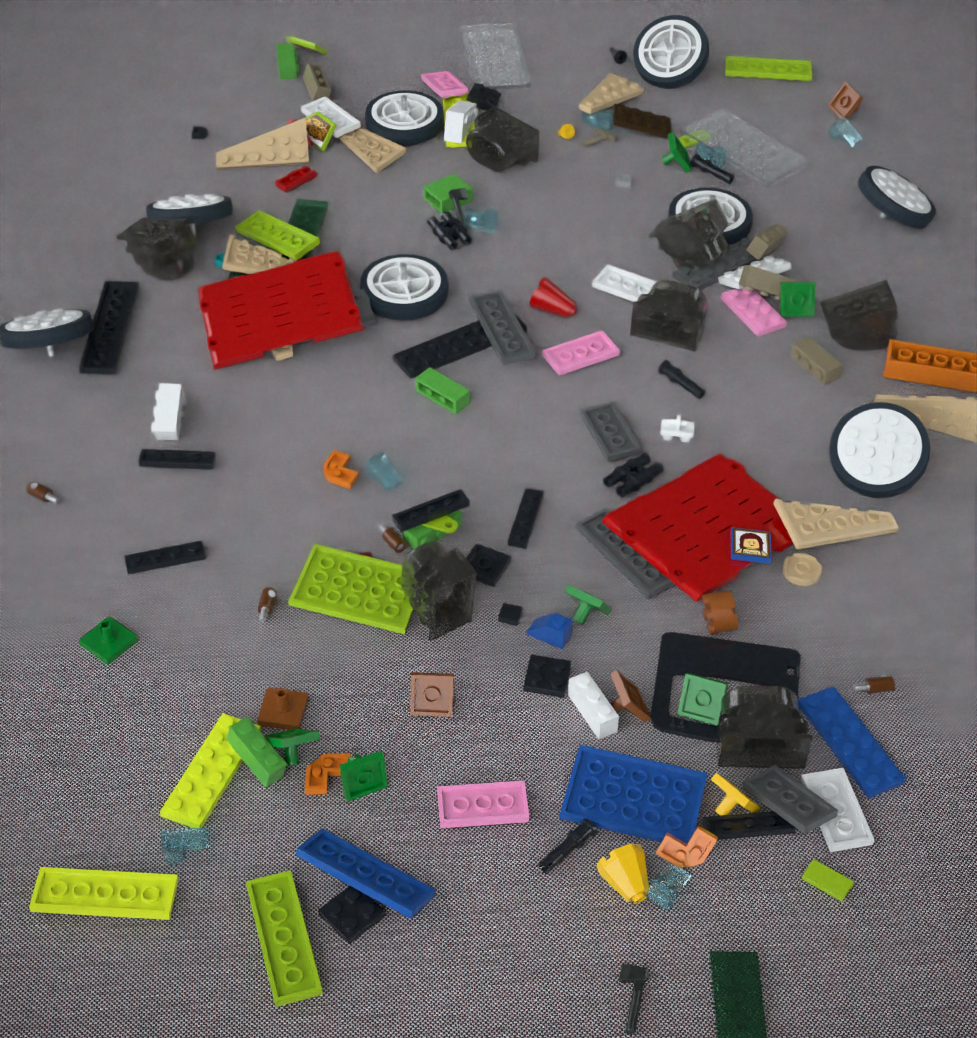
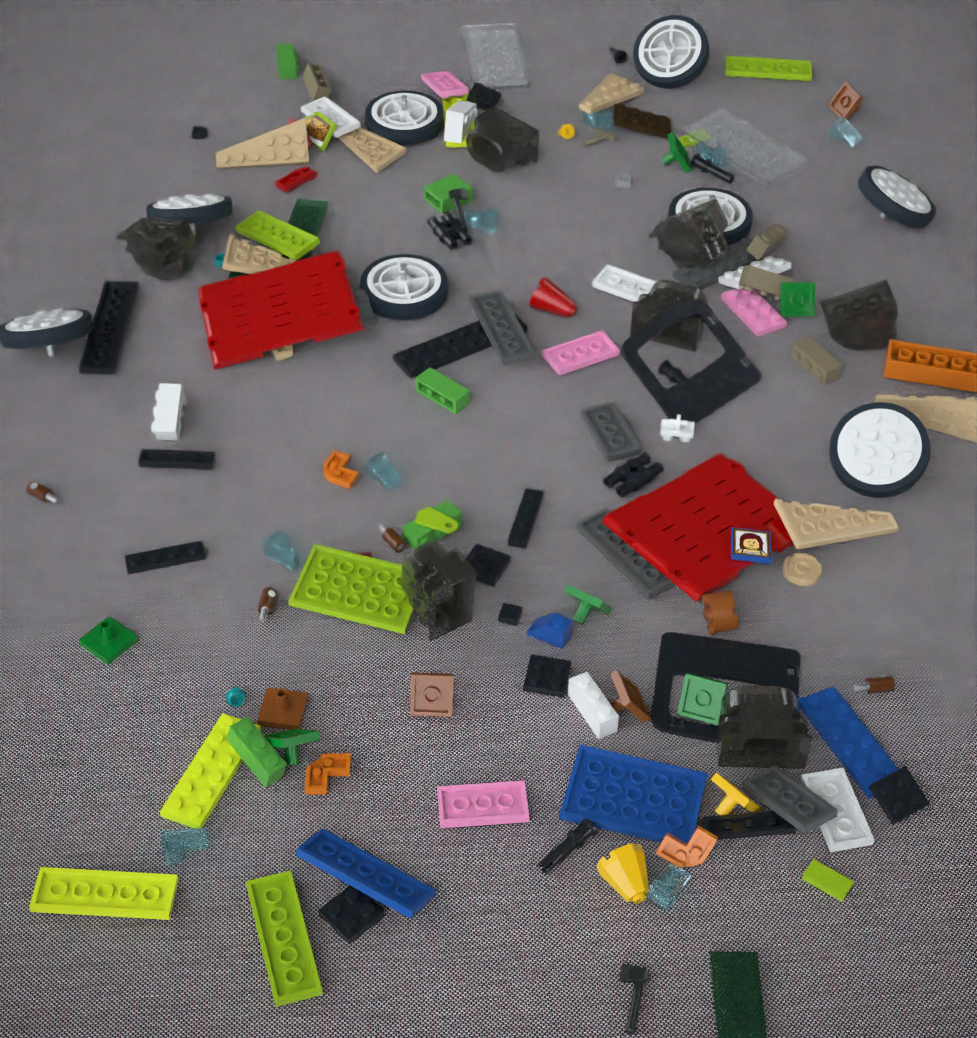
(235, 701): none -> teal plate
(278, 548): none -> clear light blue plate
(306, 45): lime tile -> none
(363, 775): green tile -> none
(430, 510): black plate -> none
(708, 388): none -> black door
(899, 795): none -> black plate

